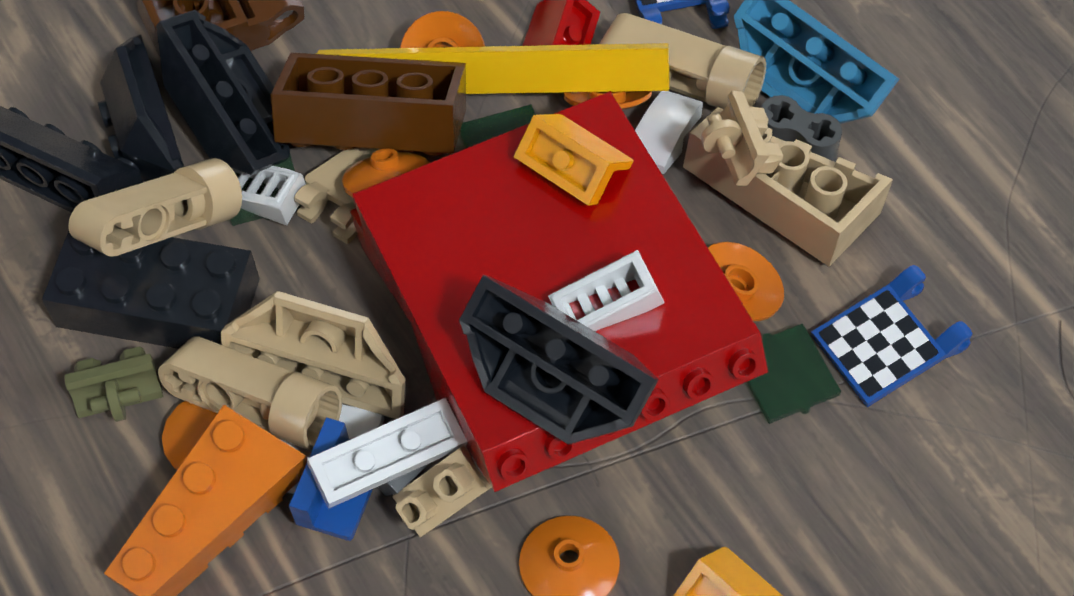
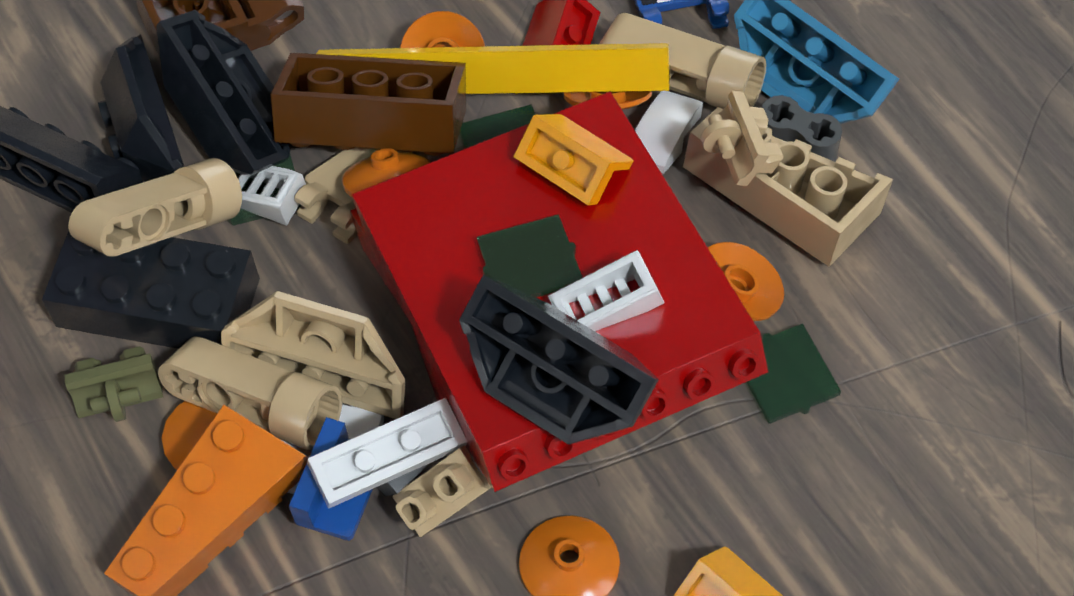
(531, 256): none -> clear green piece
(883, 343): flag -> none

